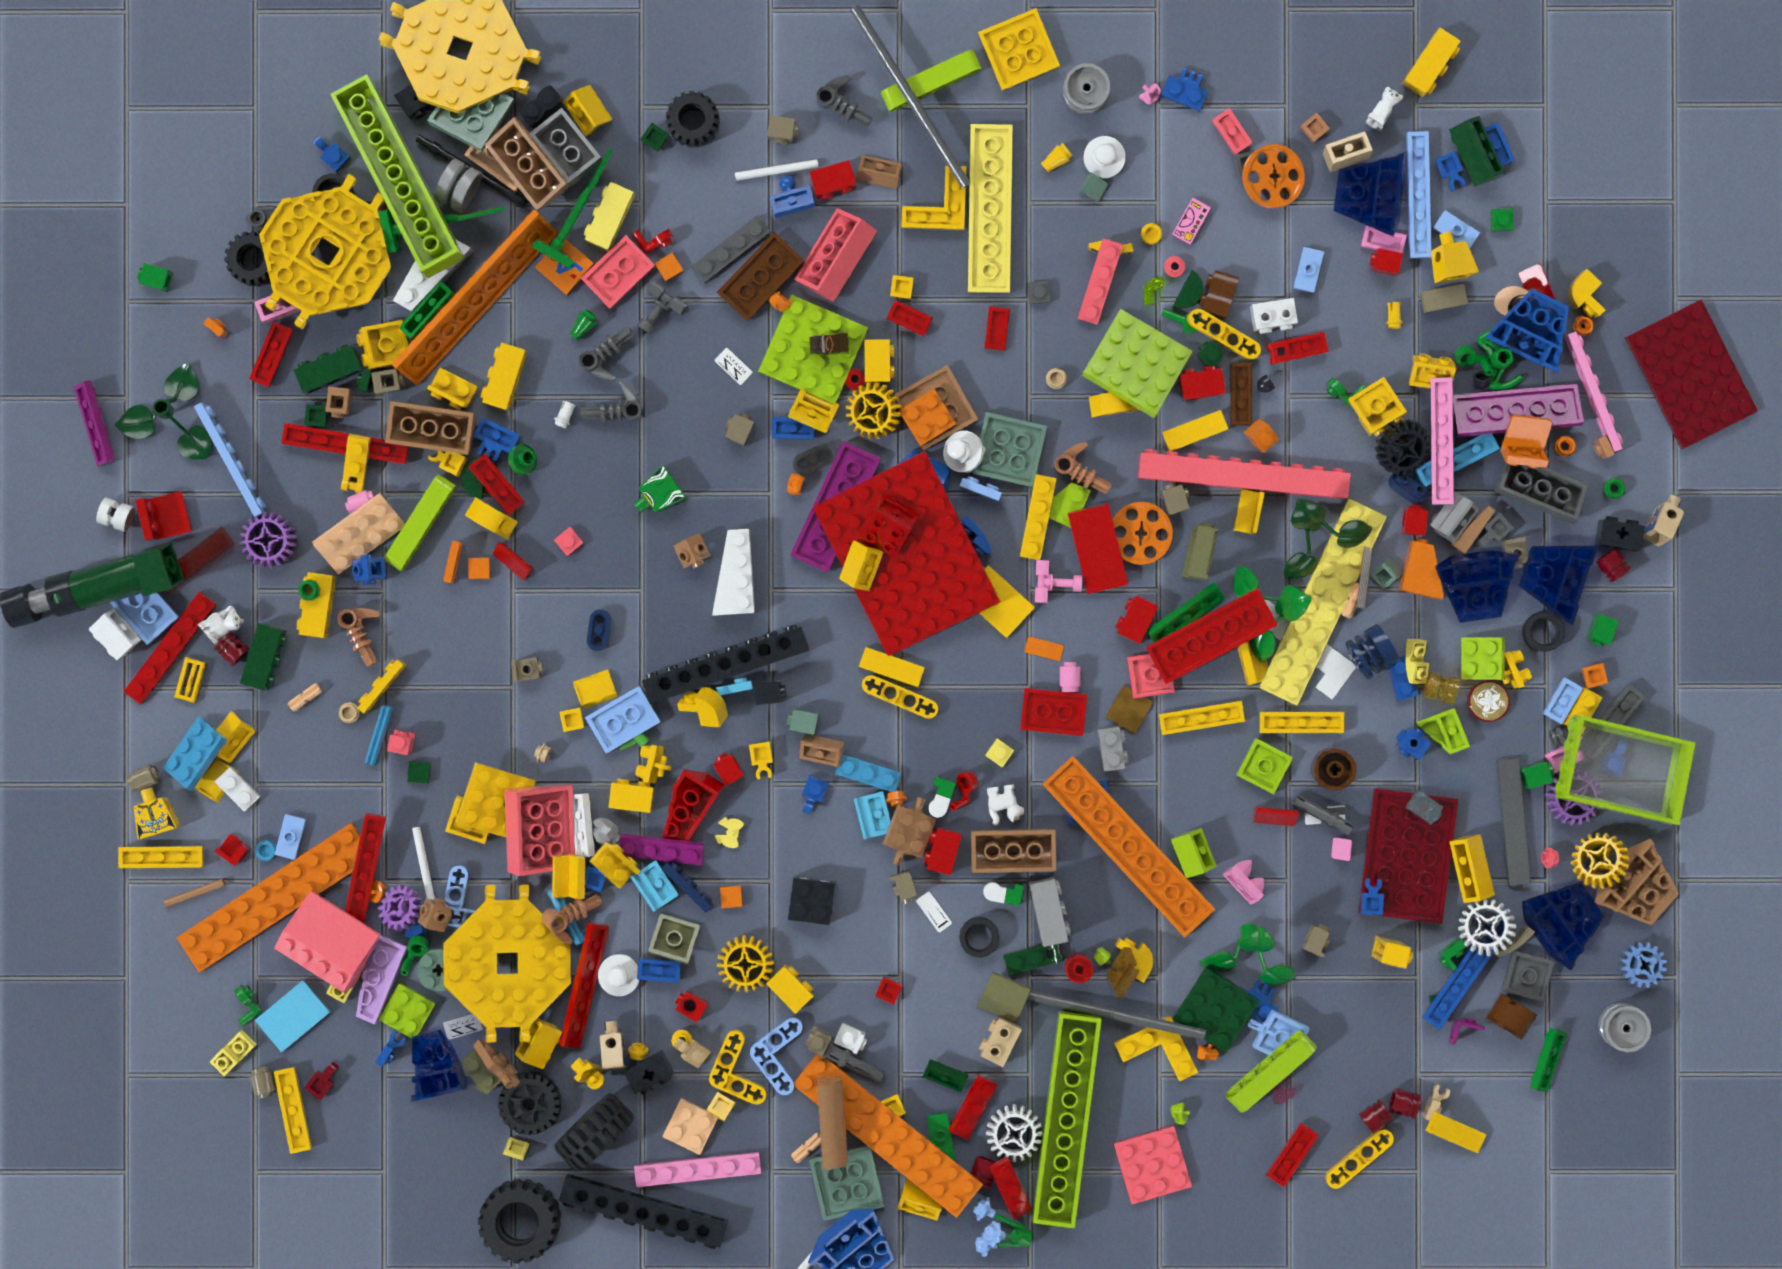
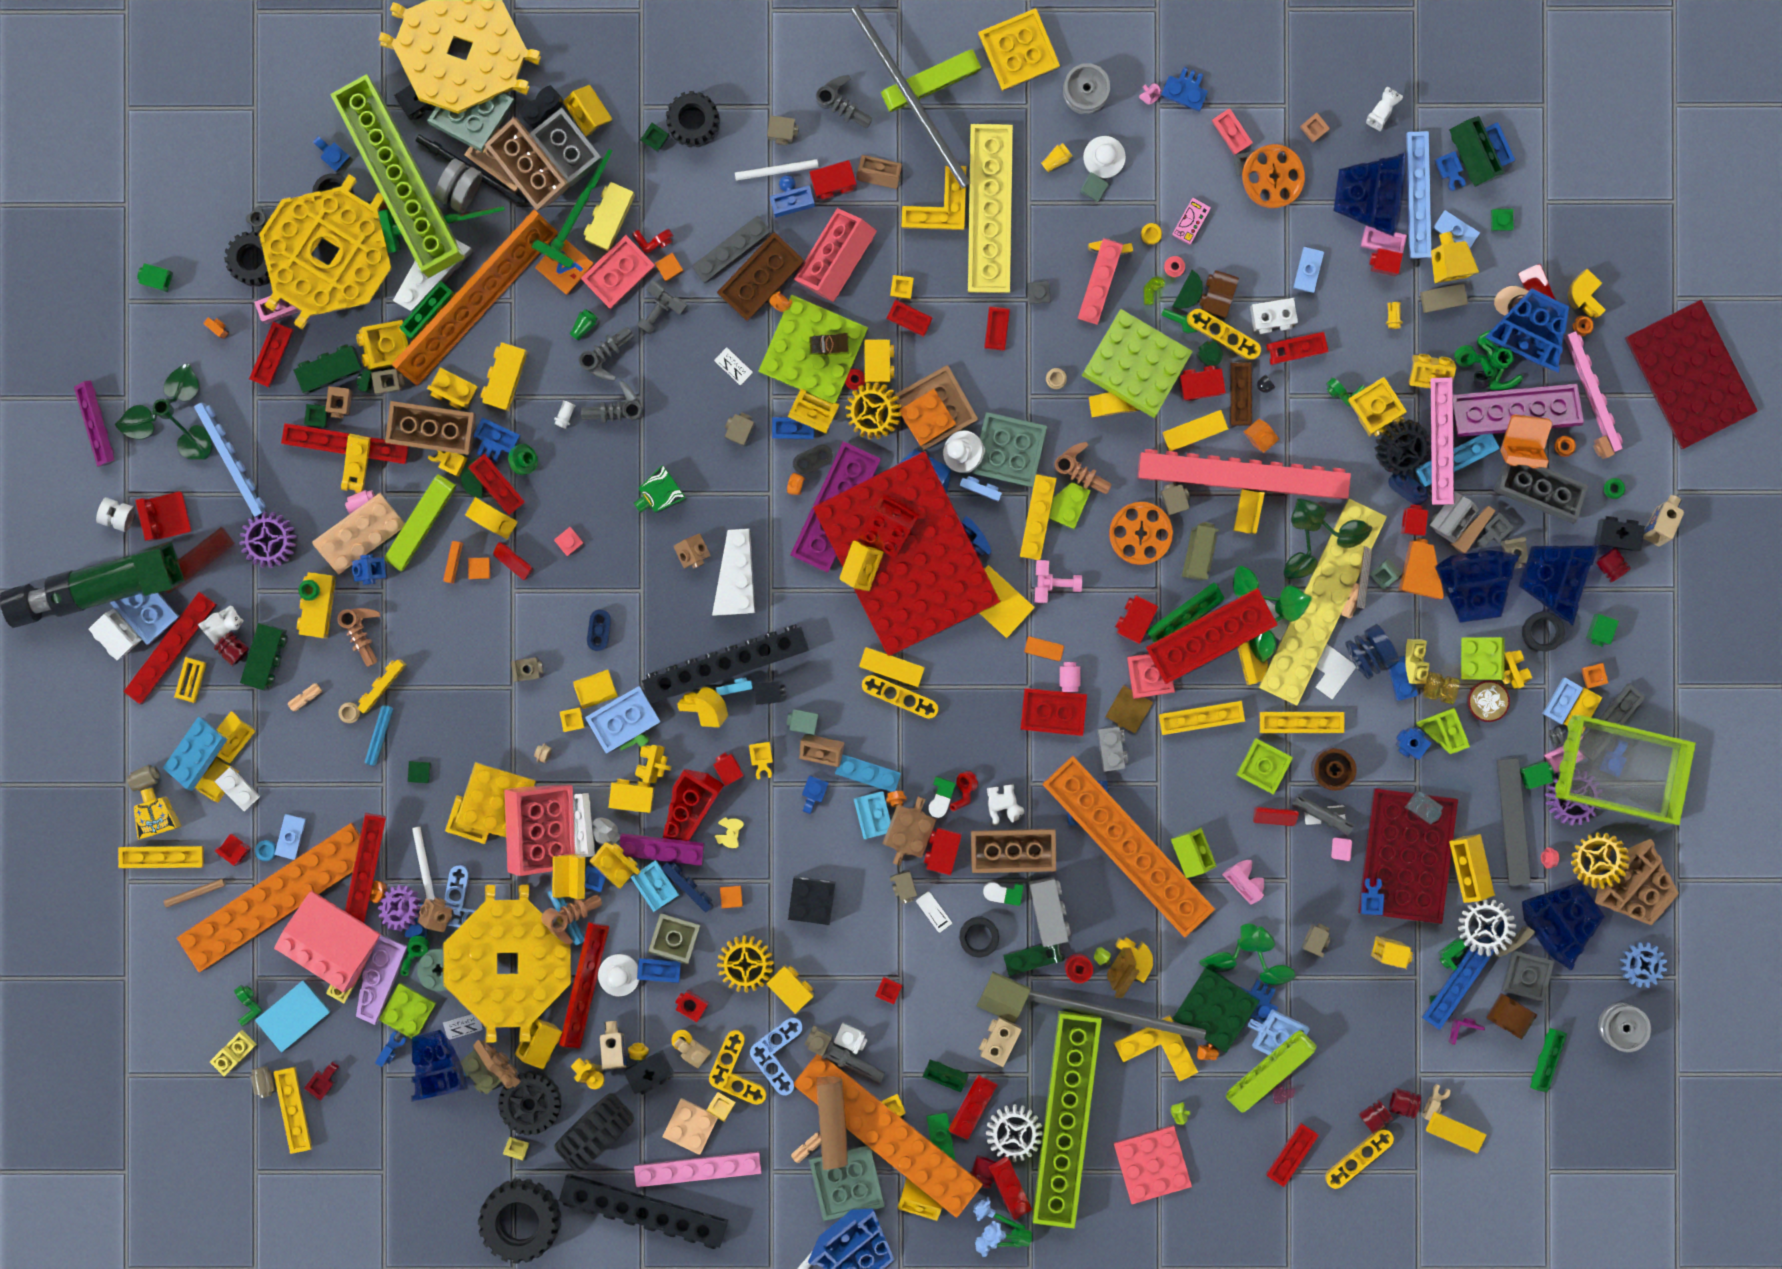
(401, 742): coral brick -> none
(999, 752): light yellow plate -> none
(1097, 548): red tile -> none
(1347, 151): tan brick -> none
(1432, 62): yellow brick -> none

